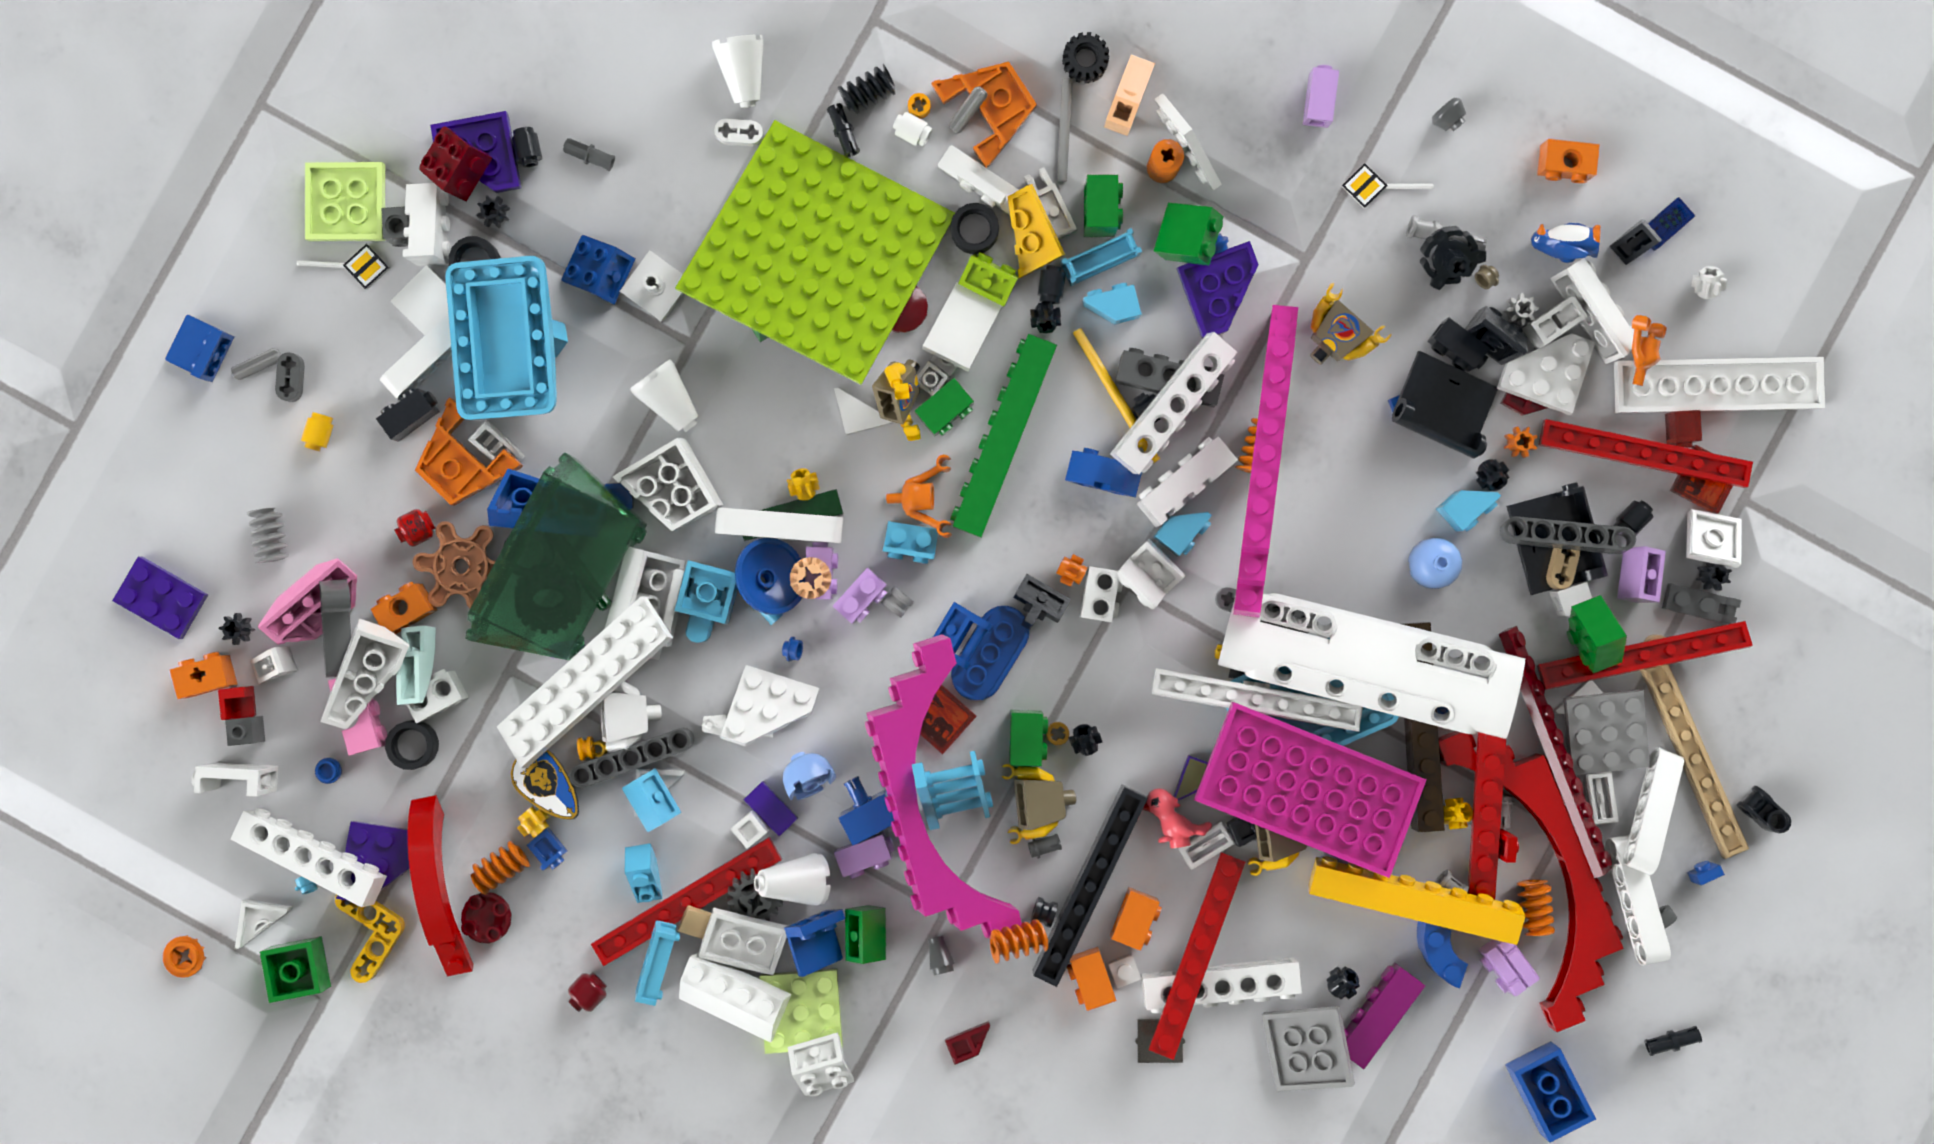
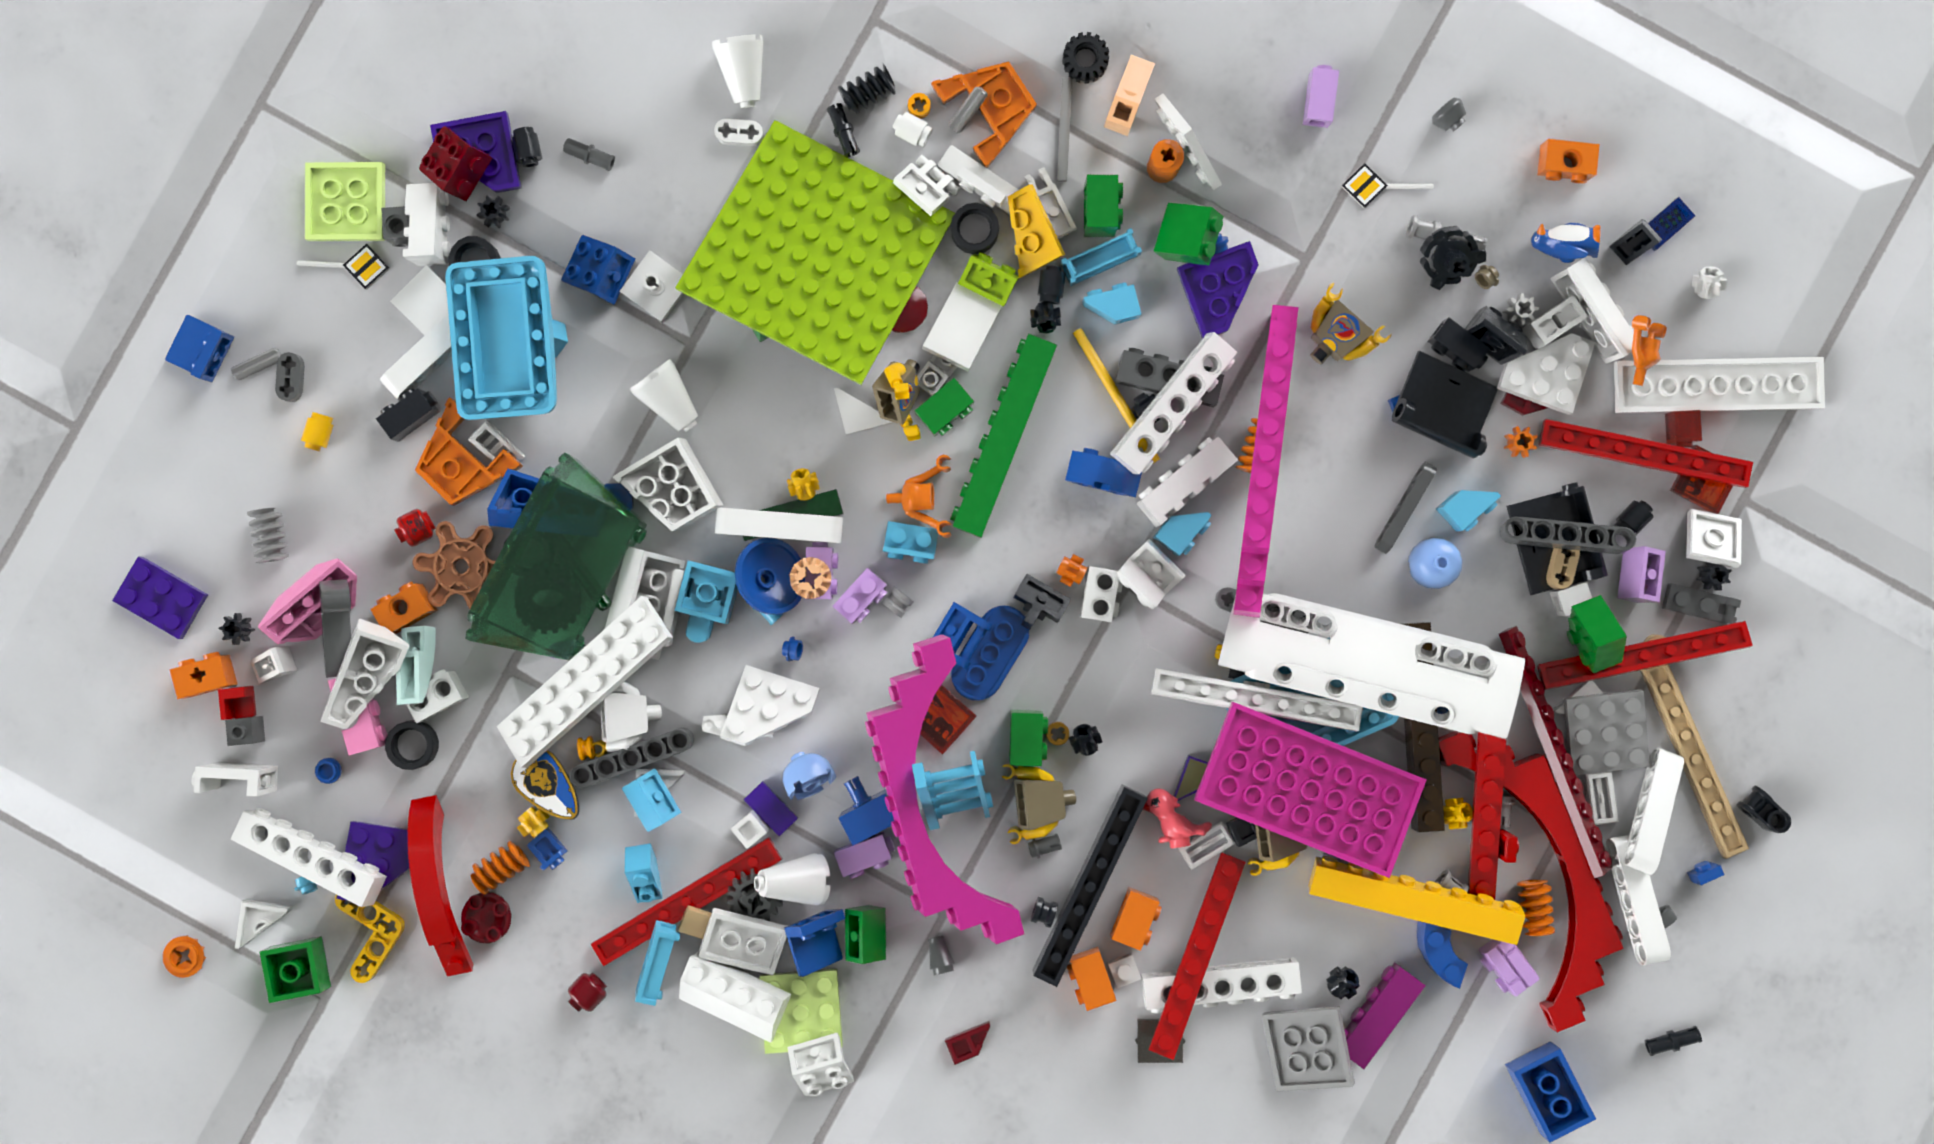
(922, 189): none -> white plate
(1017, 939): orange piece -> none
(1405, 507): none -> dark grey beam
(1492, 475): black gear -> none

